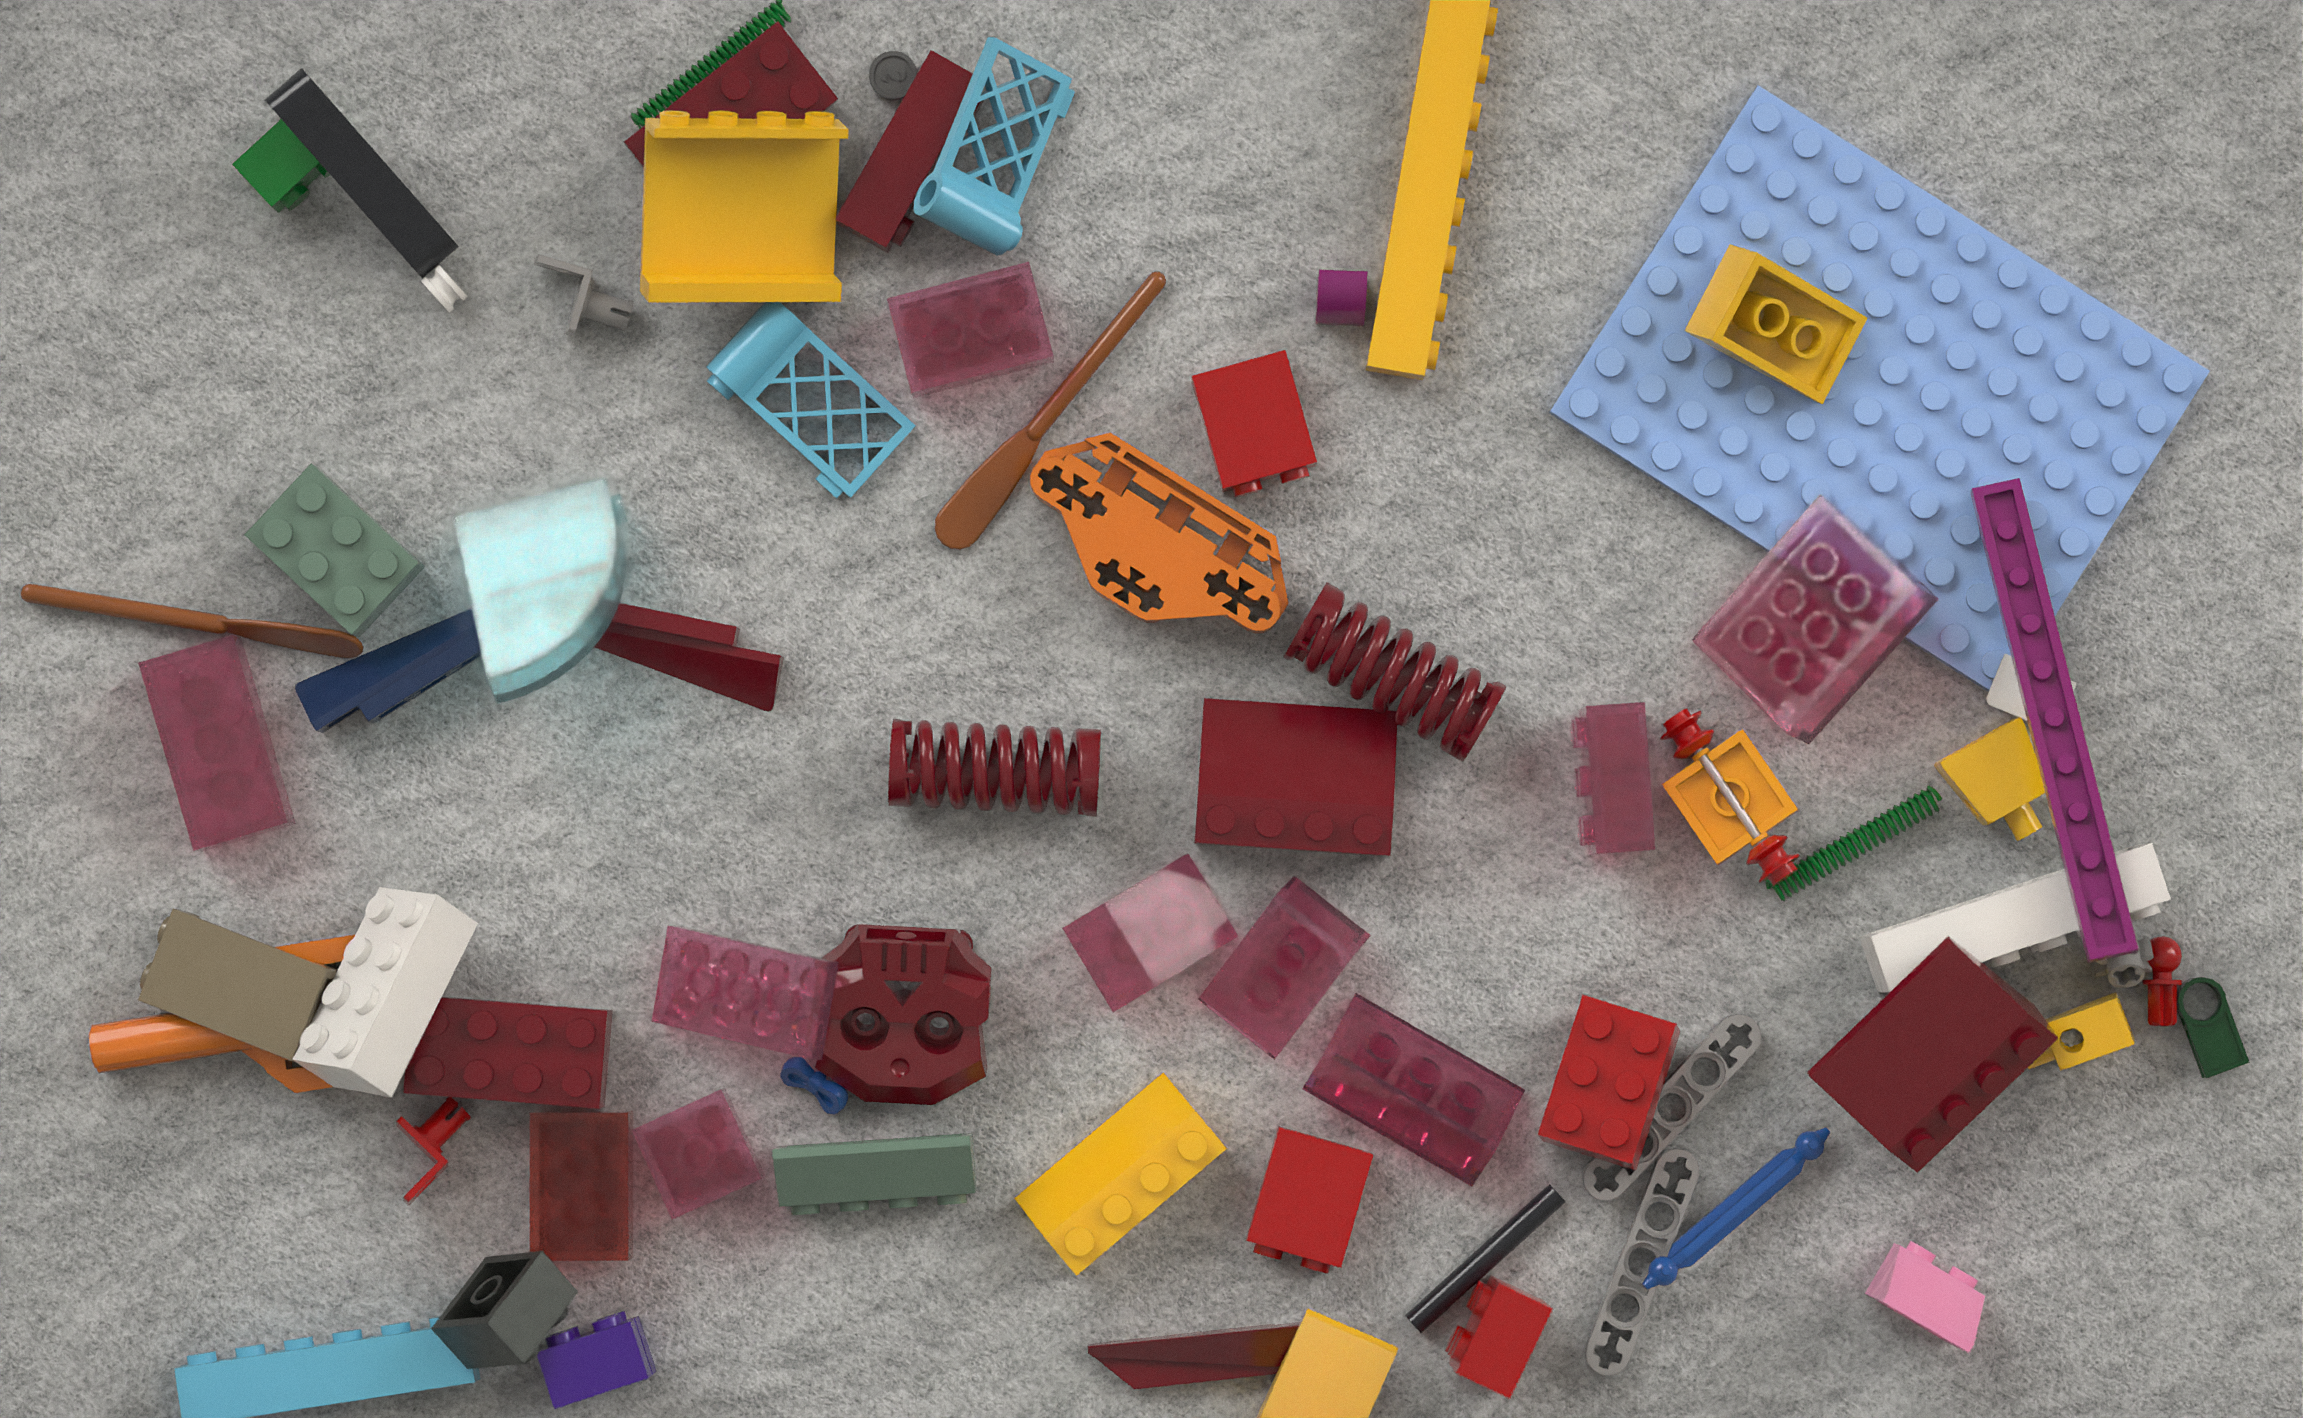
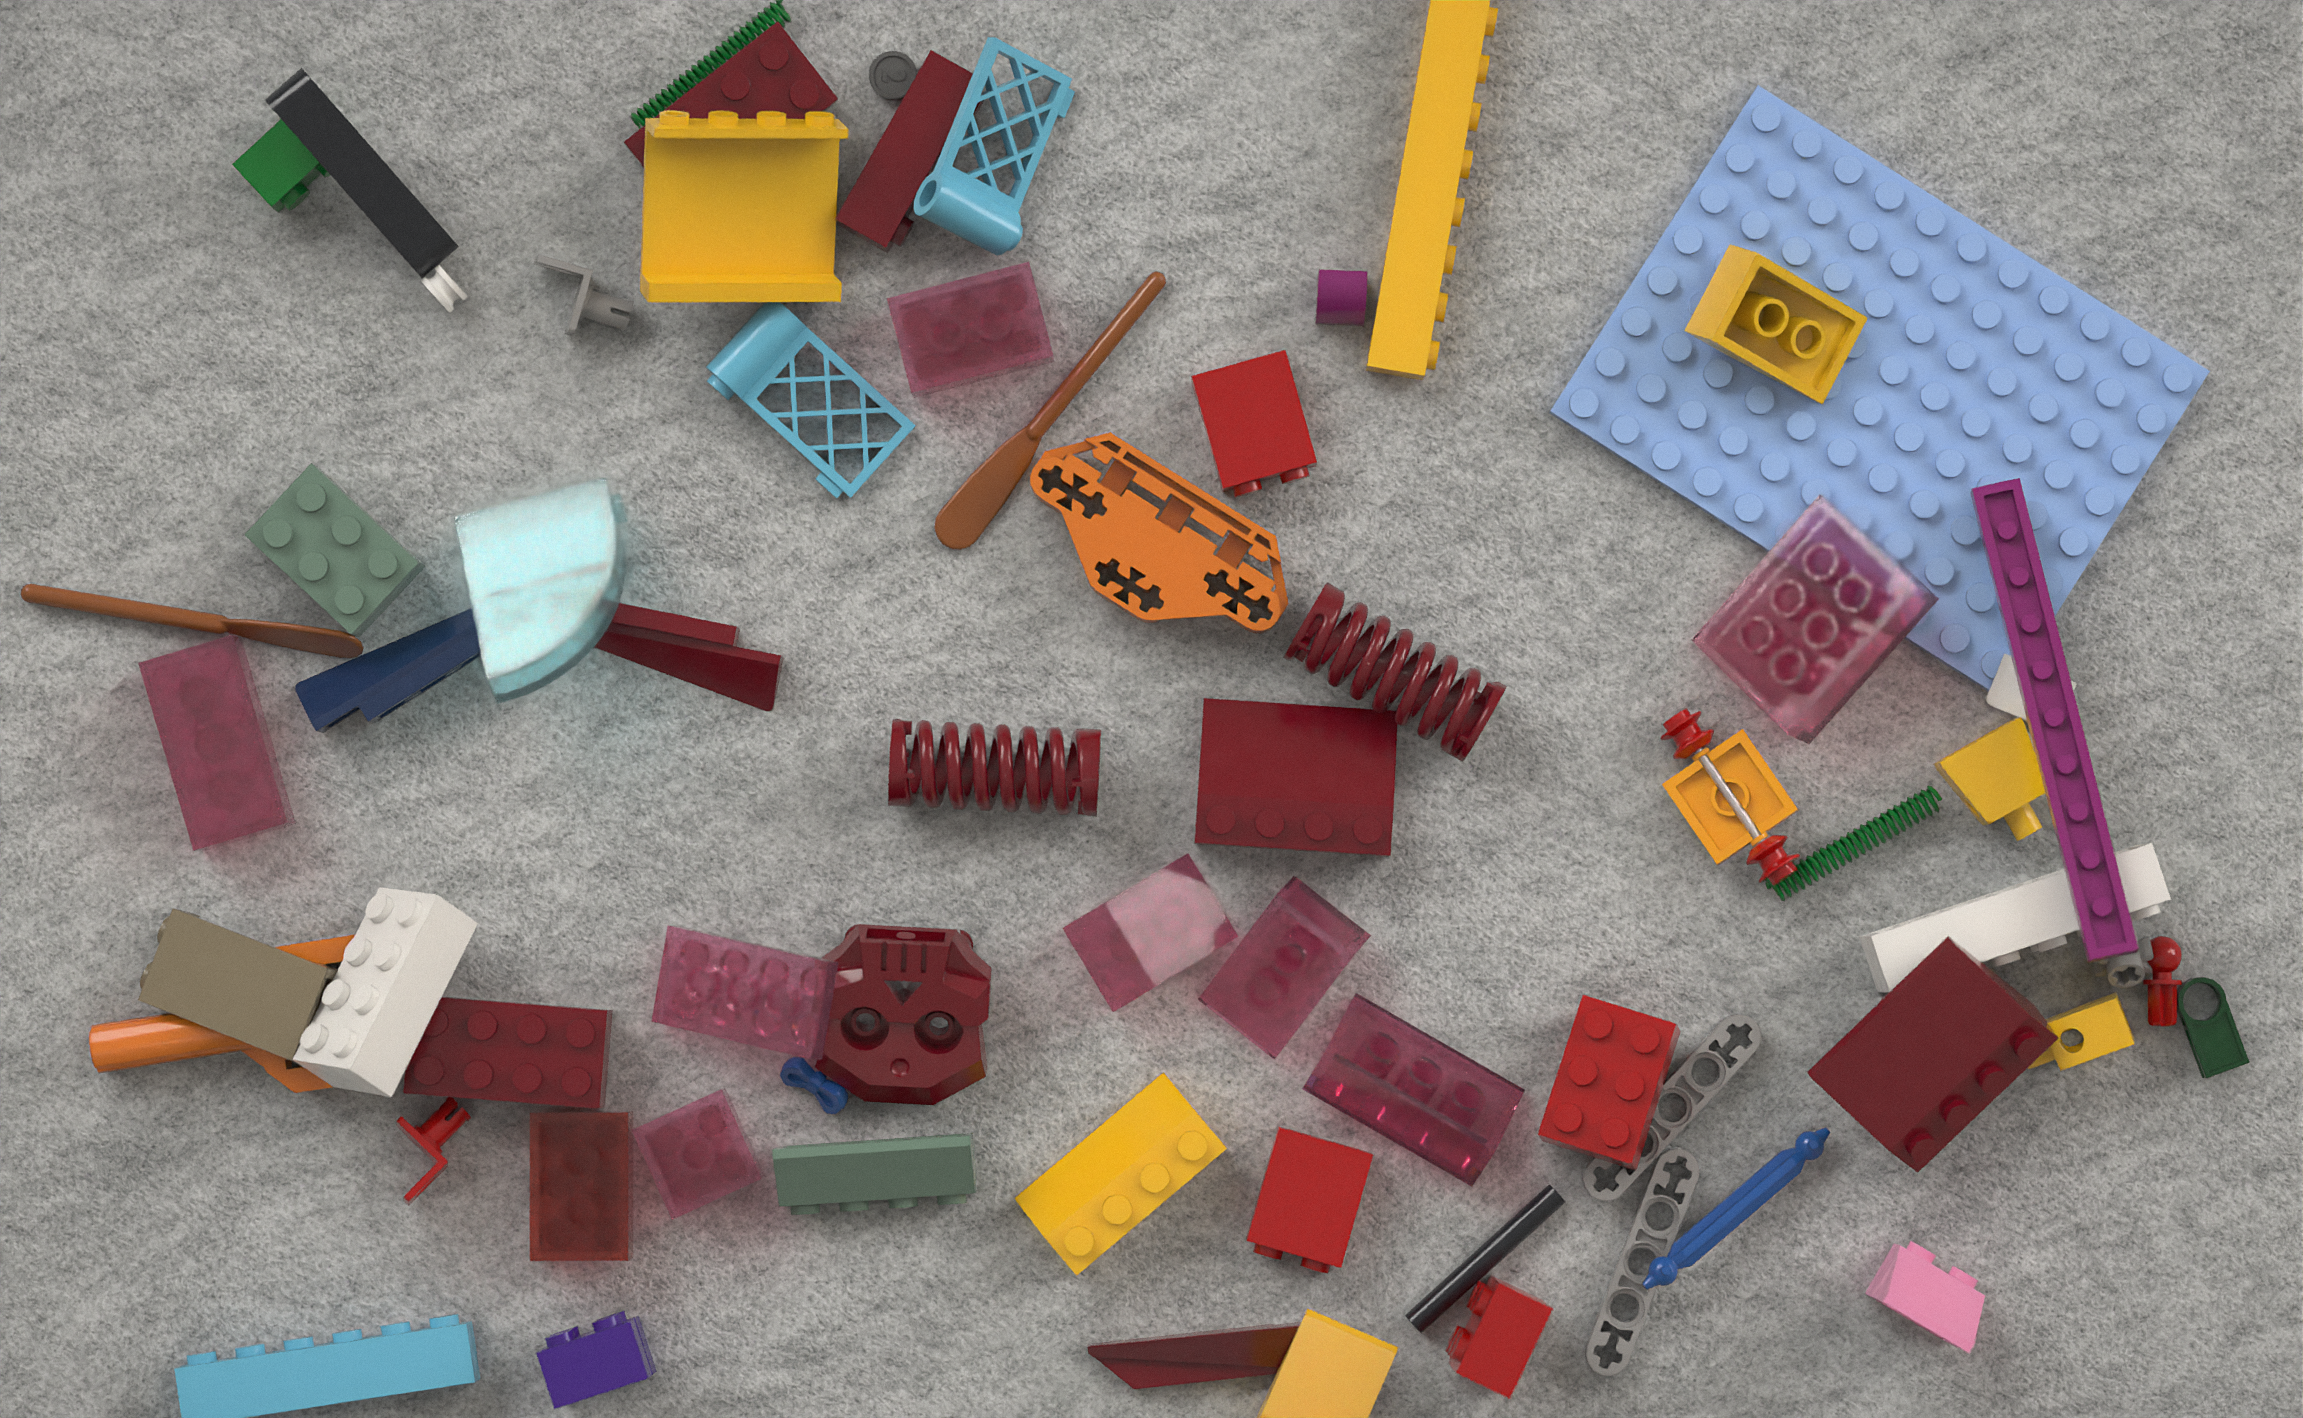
(505, 1310): pearl dark grey brick -> none
(1614, 779): clear pink brick -> none

